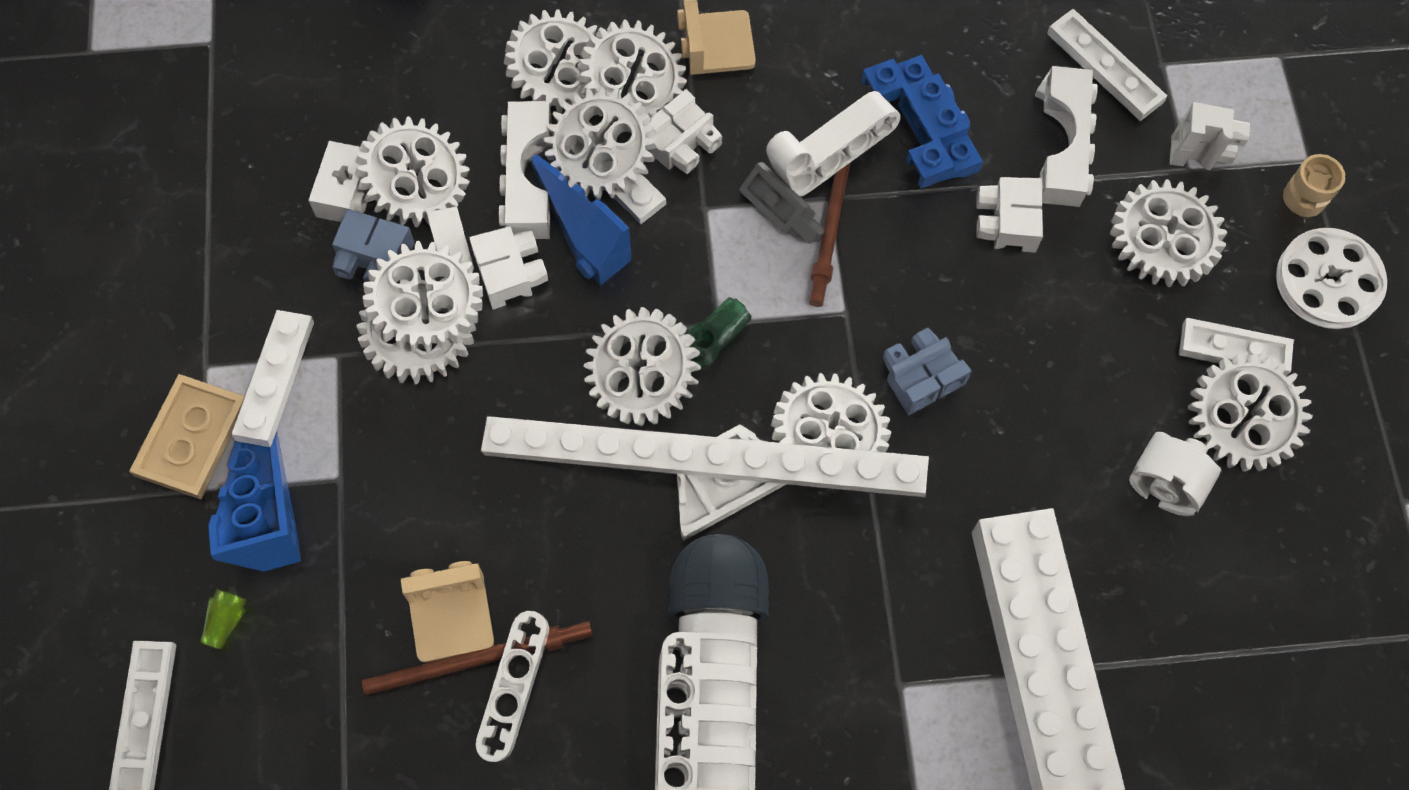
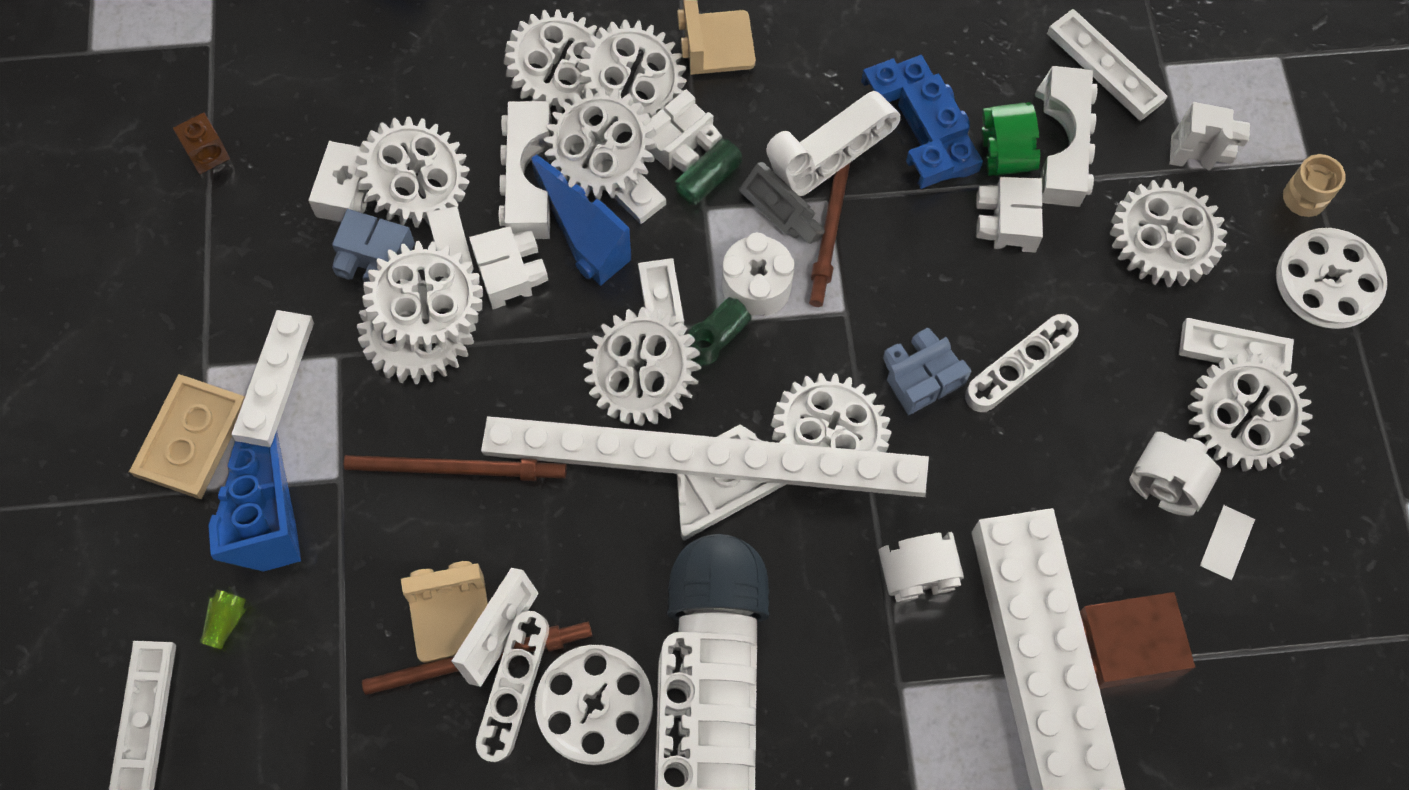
(201, 143): none -> reddish brown brick
(493, 627): none -> white plate
(526, 469): none -> copper bar
(589, 686): none -> white wedge
(661, 288): none -> white plate
(708, 171): none -> clear green axle
(758, 274): none -> white brick
(921, 565): none -> white brick
(1010, 138): none -> green brick
(1021, 362): none -> white beam
(1137, 640): none -> copper brick
(1227, 542): none -> white sticker

